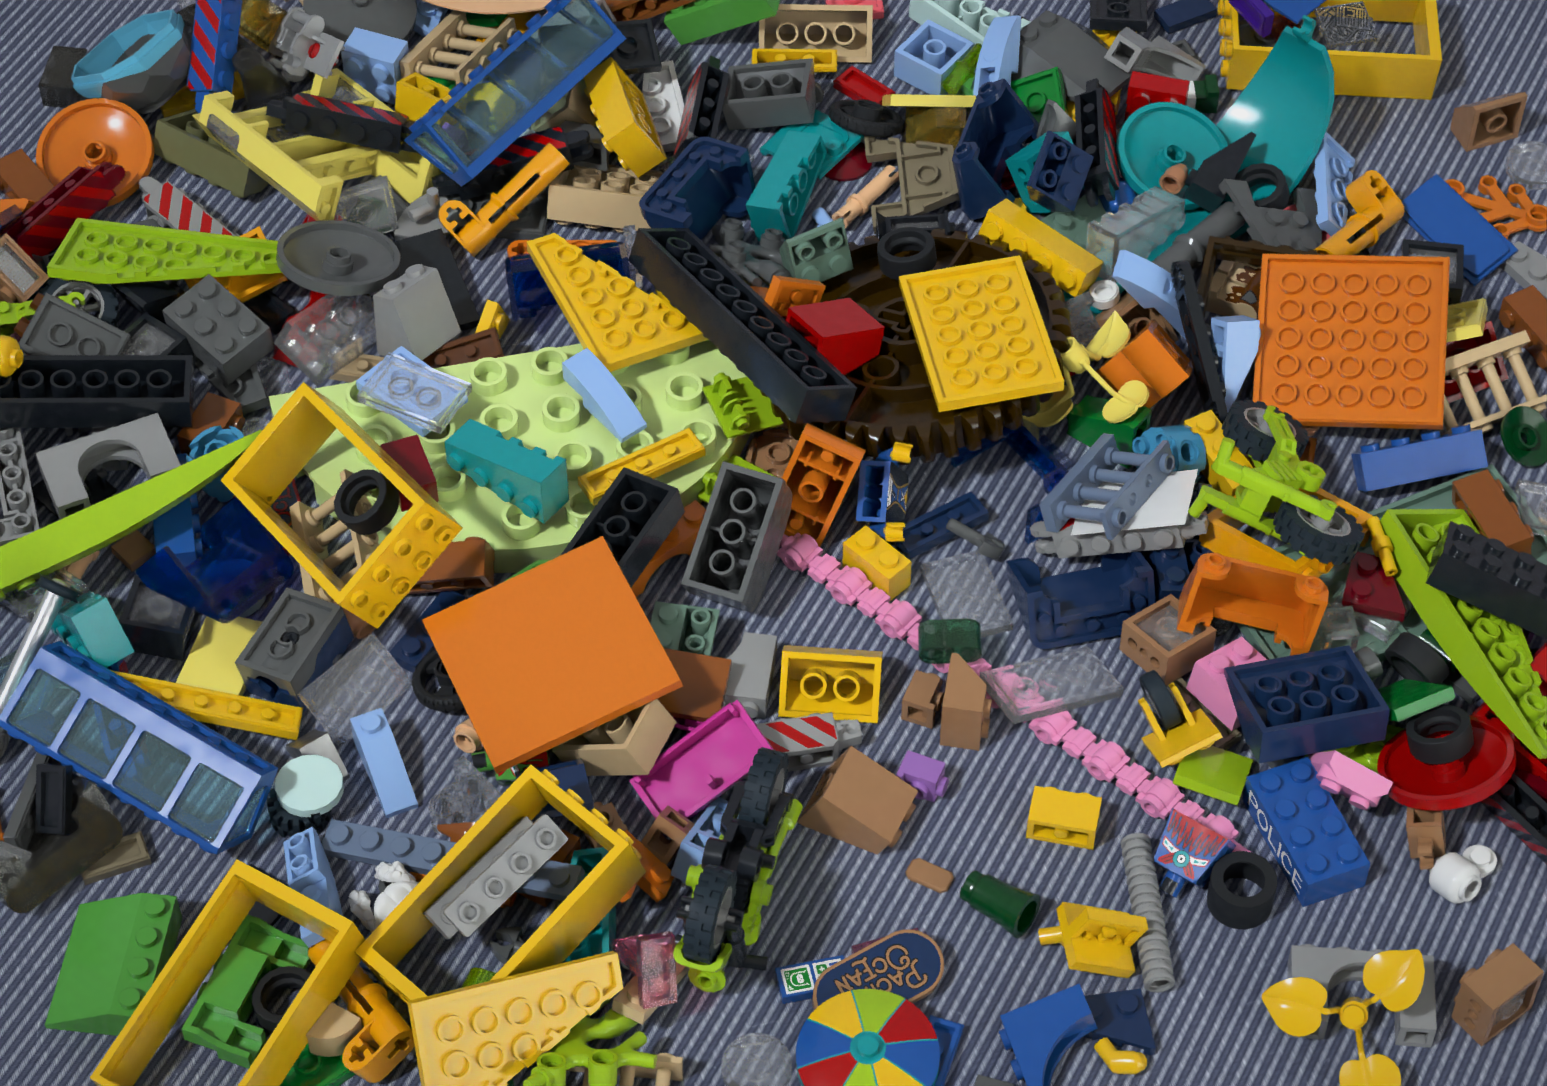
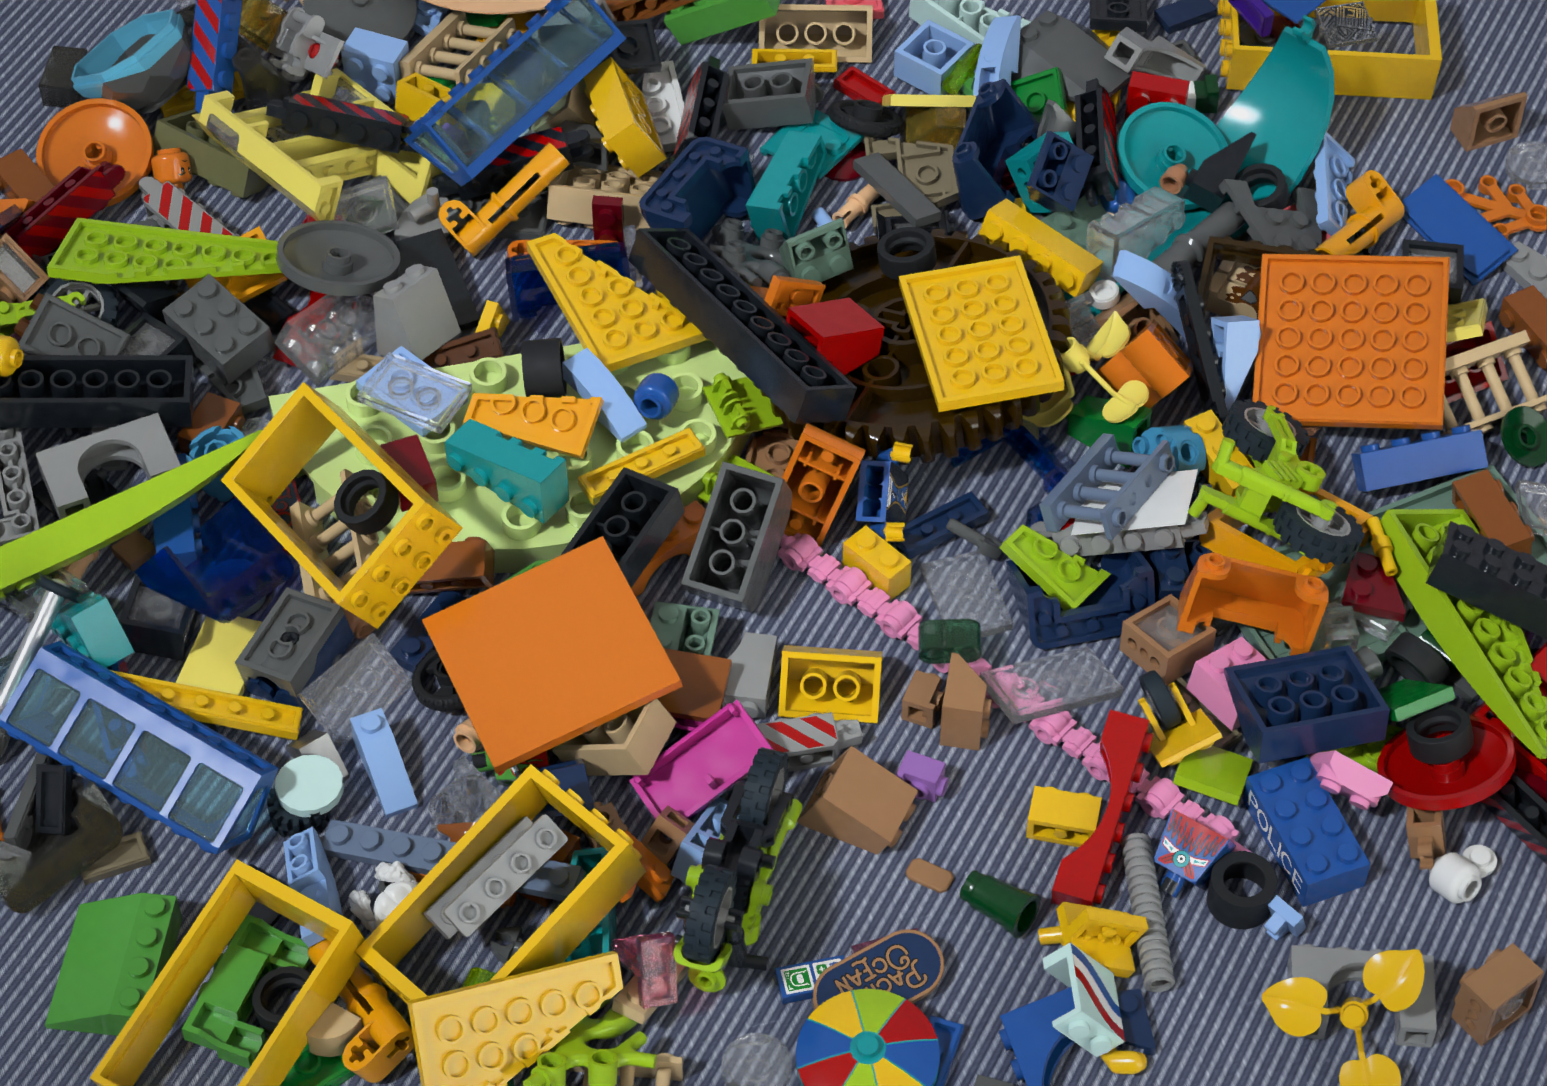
(172, 166): none -> orange head
(541, 421): none -> light orange wing
(543, 367): none -> black piece
(608, 218): none -> dark red plate
(656, 396): none -> blue head
(897, 190): none -> dark grey tile
(1053, 569): none -> lime wing
(1082, 871): none -> red arch
(1096, 1017): none -> light aqua panel
(1283, 920): none -> light blue tile

